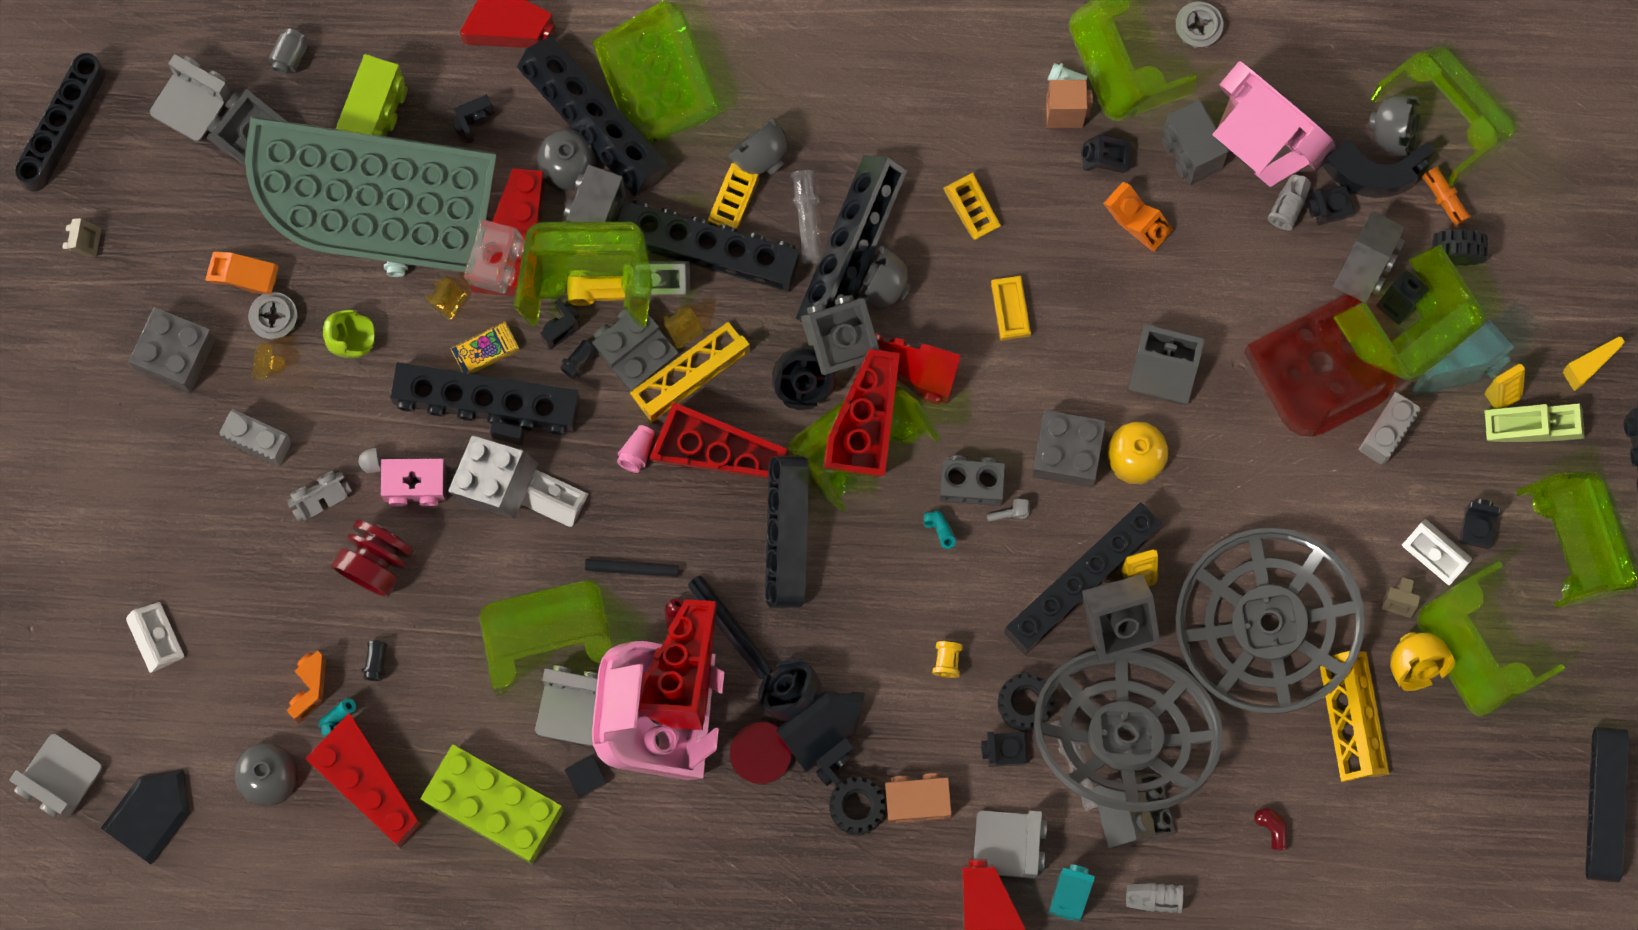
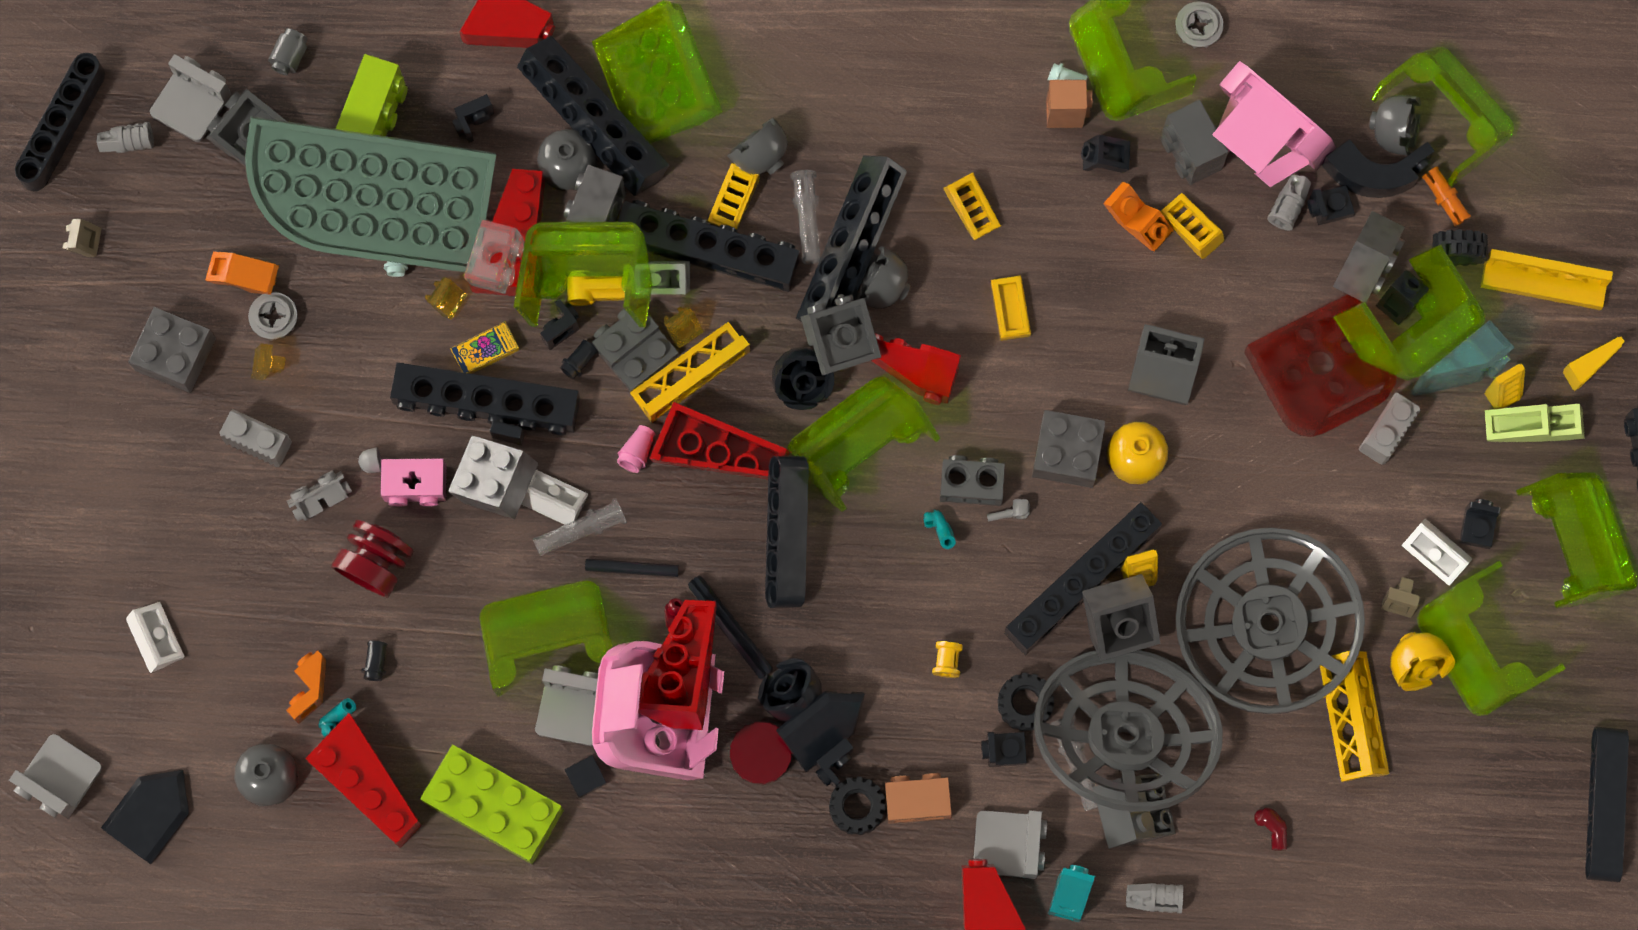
(126, 138): none -> light grey hinge
(348, 334): lime hair -> none
(593, 522): none -> clear pin
(863, 425): red wedge -> none
(1197, 243): none -> yellow slope
(1545, 279): none -> yellow fence

